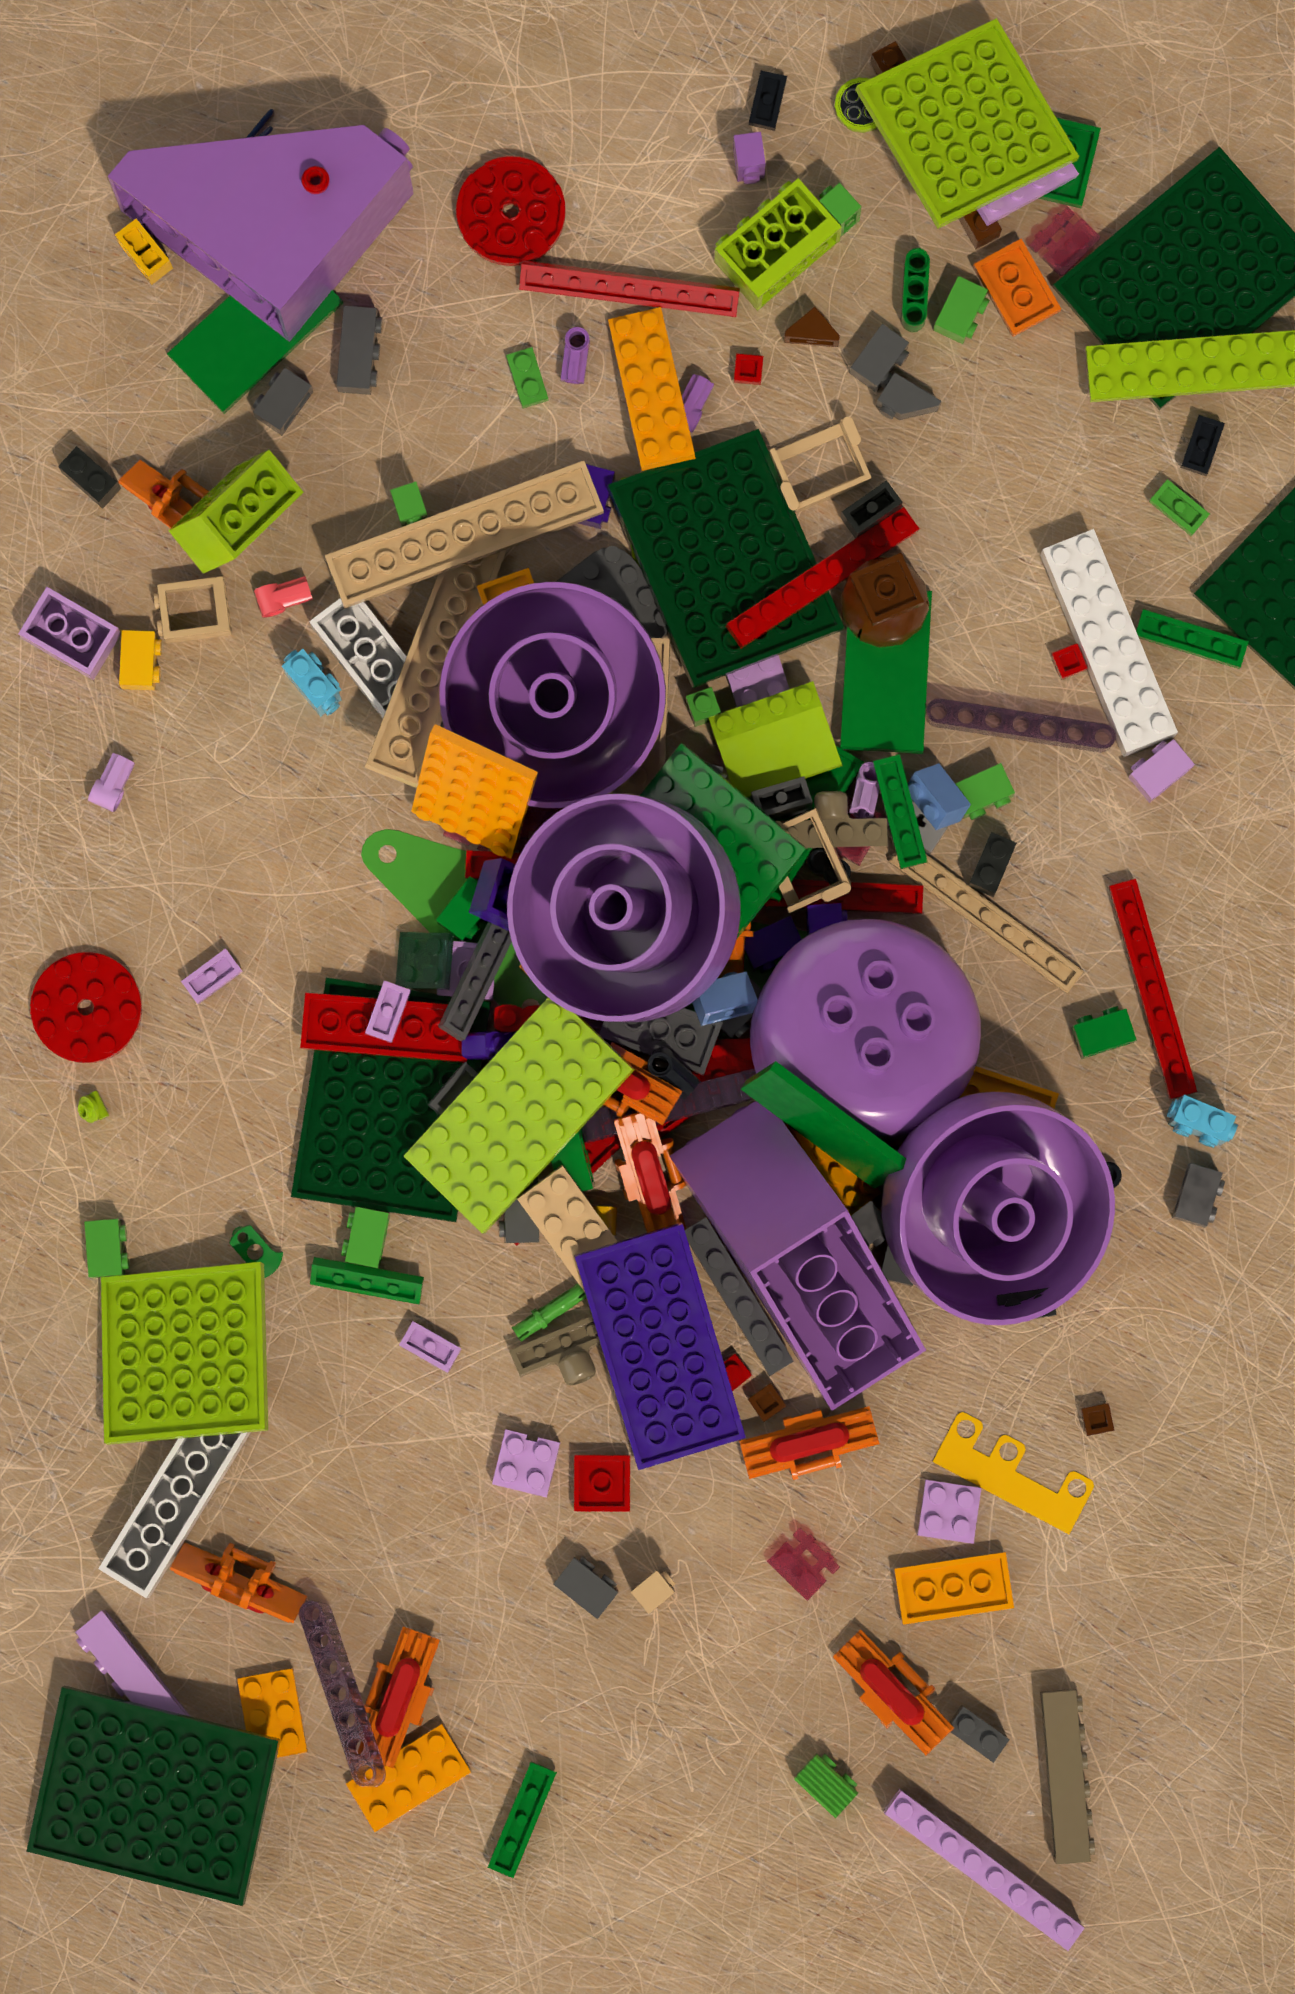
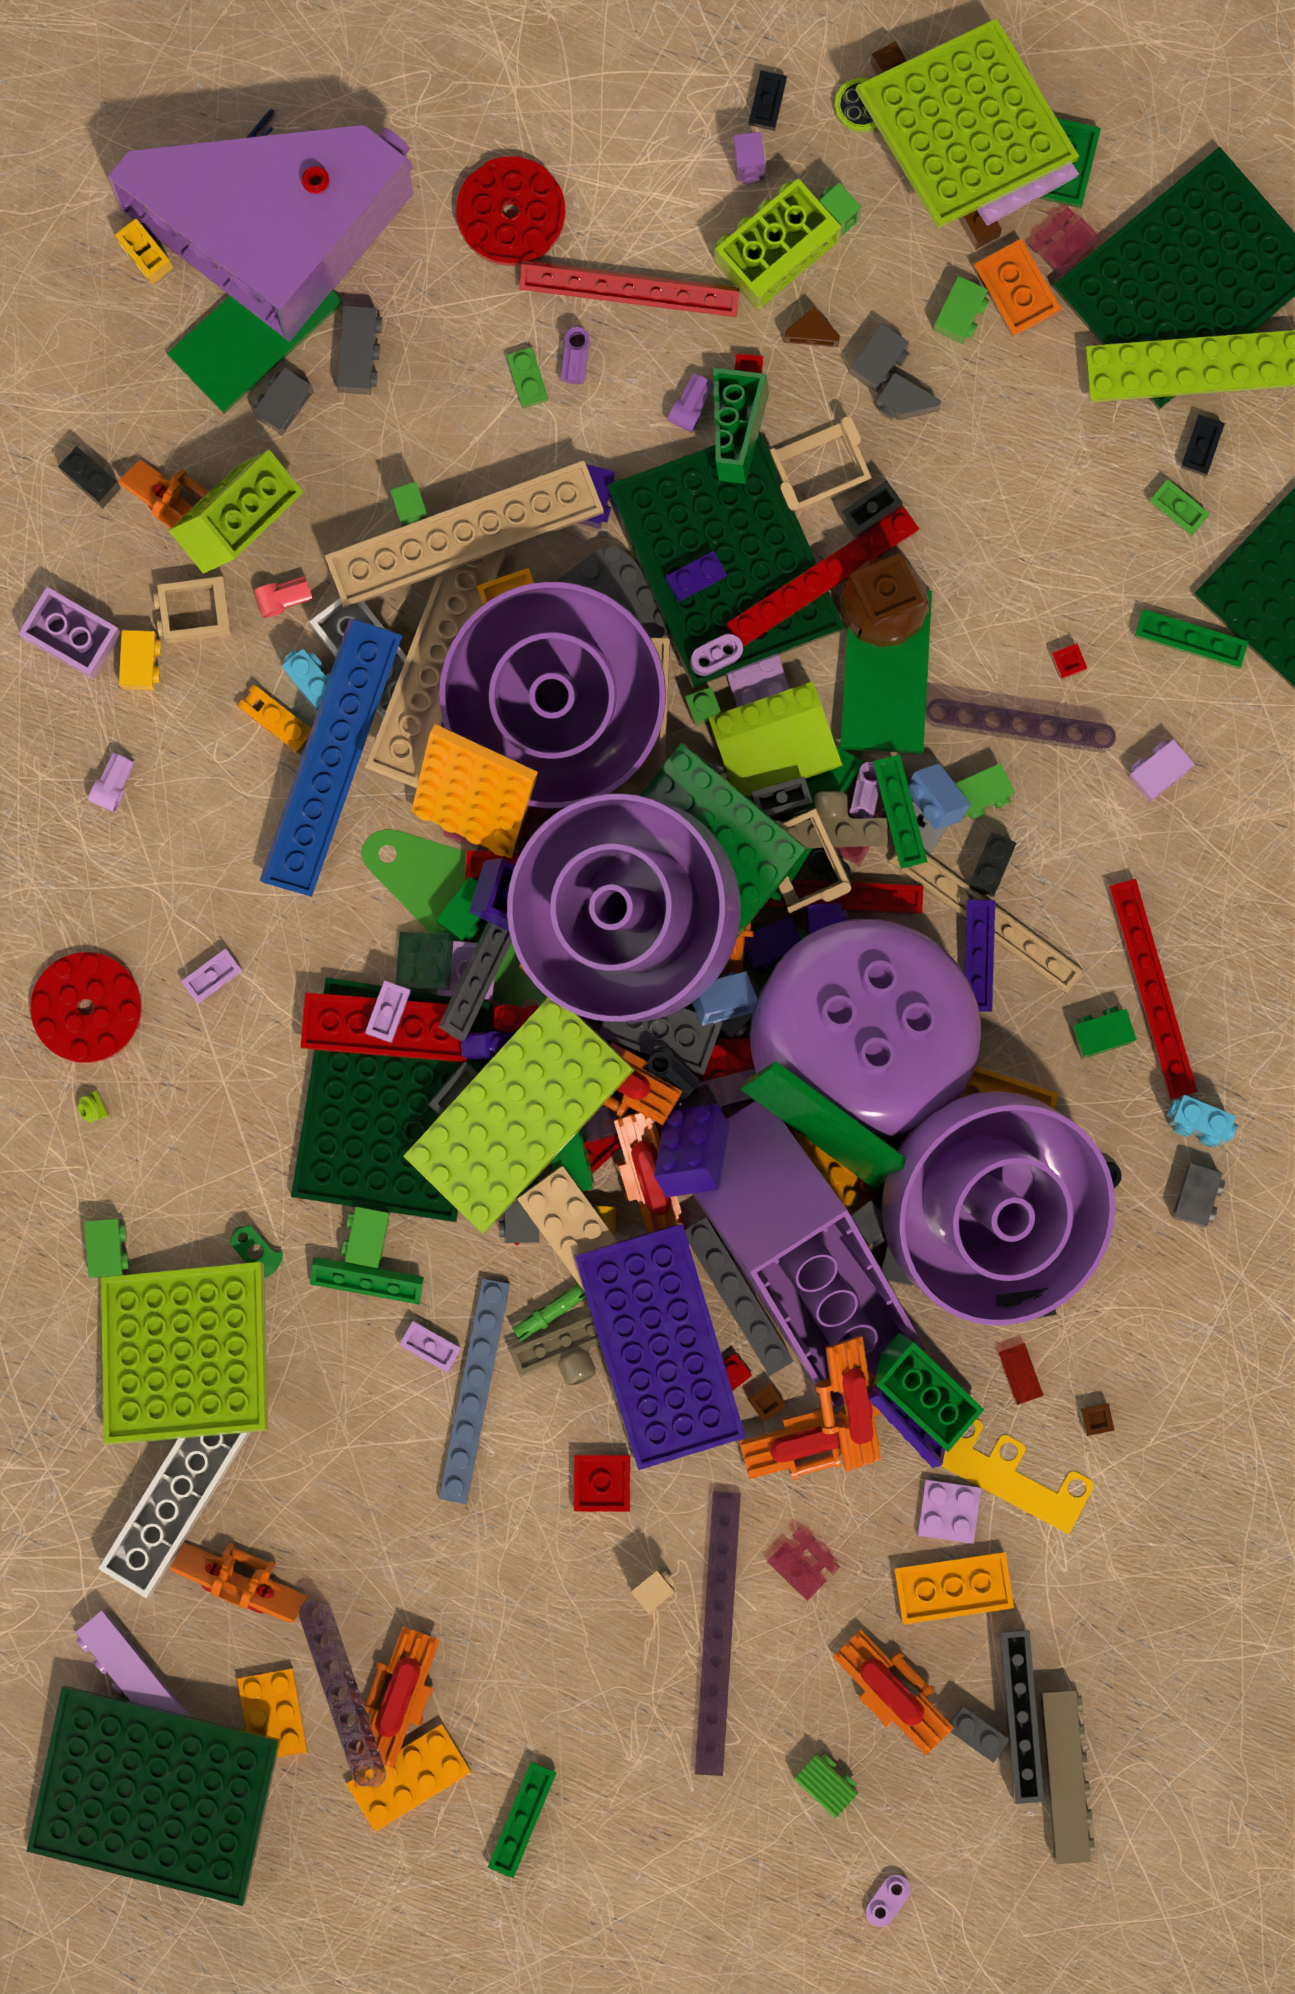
(275, 719): none -> light orange plate
(330, 757): none -> blue plate
(474, 1391): none -> sand blue plate
(526, 1463): lavender piece -> none
(586, 1587): dark grey brick -> none
(651, 389): light orange plate -> none
(692, 1150): none -> dark purple brick
(695, 577): none -> dark purple plate
(715, 655): none -> lavender plate
(717, 1633): none -> clear purple plate
(738, 415): none -> green wedge
(857, 1421): none -> orange piece
(887, 1900): none -> lavender plate
(909, 1429): none -> dark purple plate
(917, 277): green beam -> none
(925, 1392): none -> green slope
(980, 951): none -> dark purple plate
(983, 1869): lavender brick -> none
(1020, 1374): none -> clear red tile
(1021, 1716): none -> dark grey brick
(1108, 643): white brick -> none

